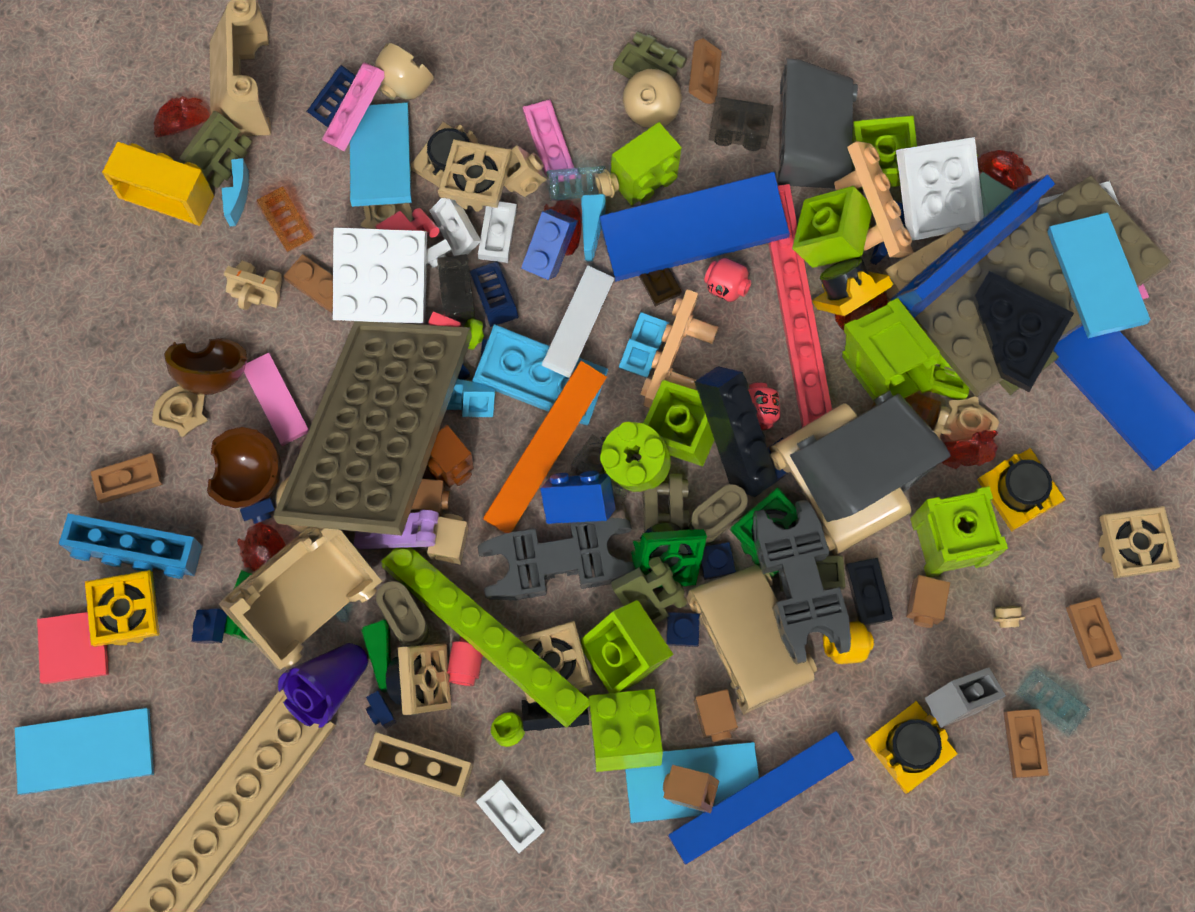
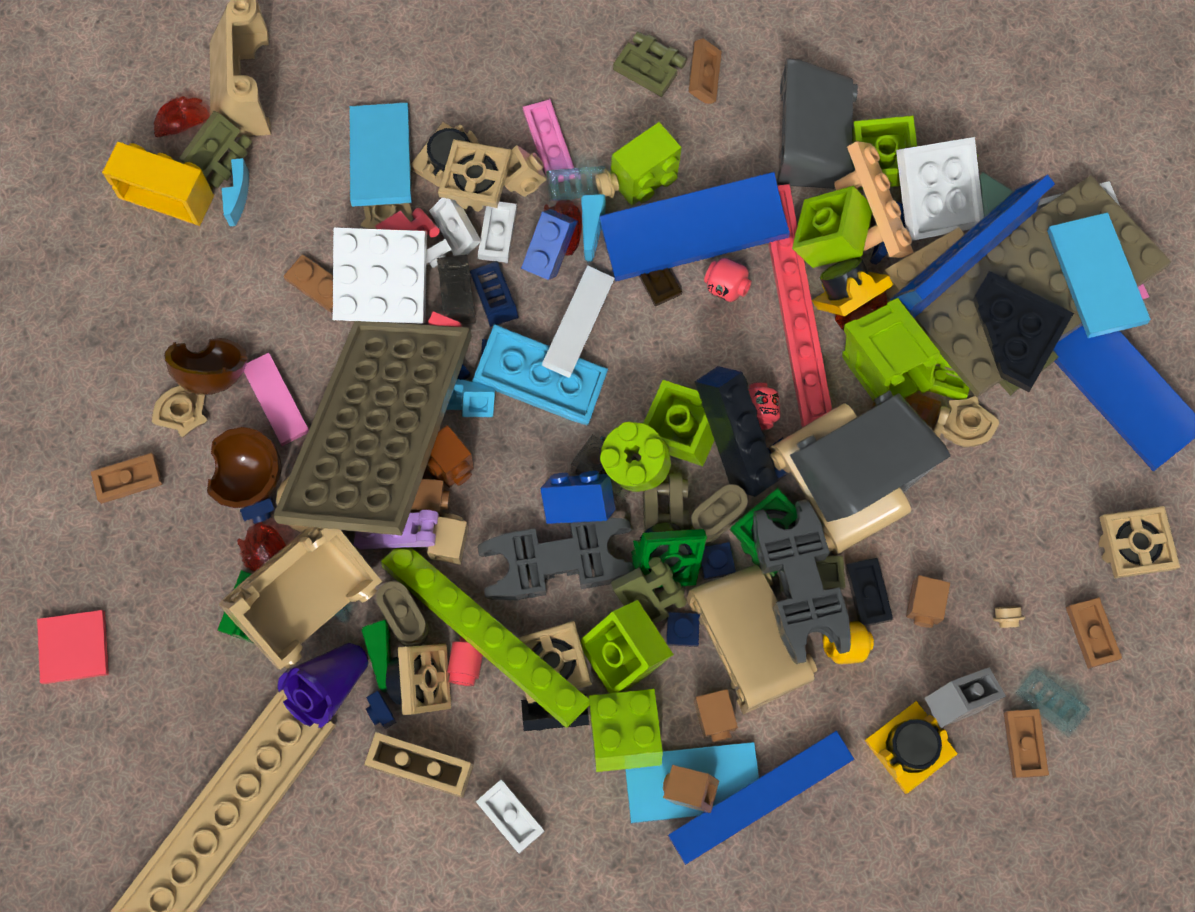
(83, 751): medium azure tile -> none
(123, 610): yellow piece -> none
(130, 544): dark azure brick -> none
(209, 626): dark blue plate -> none
(252, 288): tan hips -> none
(274, 198): clear orange slope -> none
(335, 82): dark blue slope -> none
(353, 106): bright pink tile -> none
(402, 74): tan cylinder -> none
(476, 331): lime tile -> none
(507, 729): lime tile -> none
(544, 448): orange tile -> none
(643, 345): medium azure slope -> none
(652, 98): tan cylinder -> none
(673, 335): light nougat plate -> none
(741, 117): clear smoke brick -> none
(946, 545): lime container -> none
(972, 450): clear red hat -> none
(1004, 168): clear red hat -> none
(1022, 487): piece -> none

